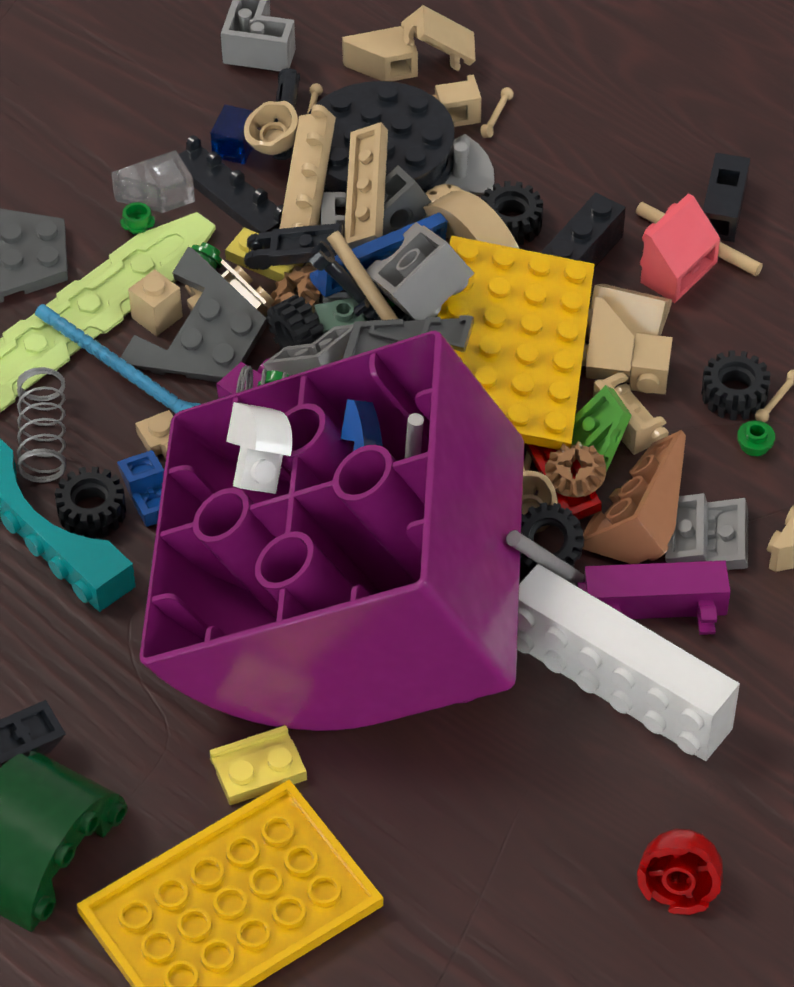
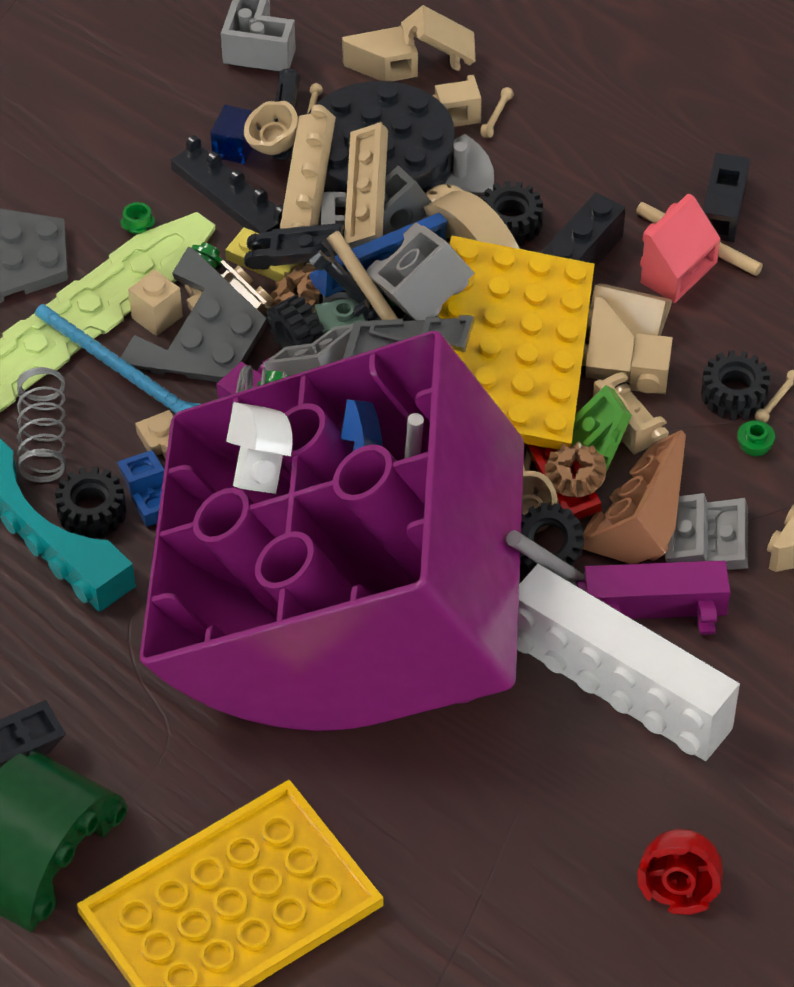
(158, 182): clear slope -> none
(257, 764): light yellow plate -> none

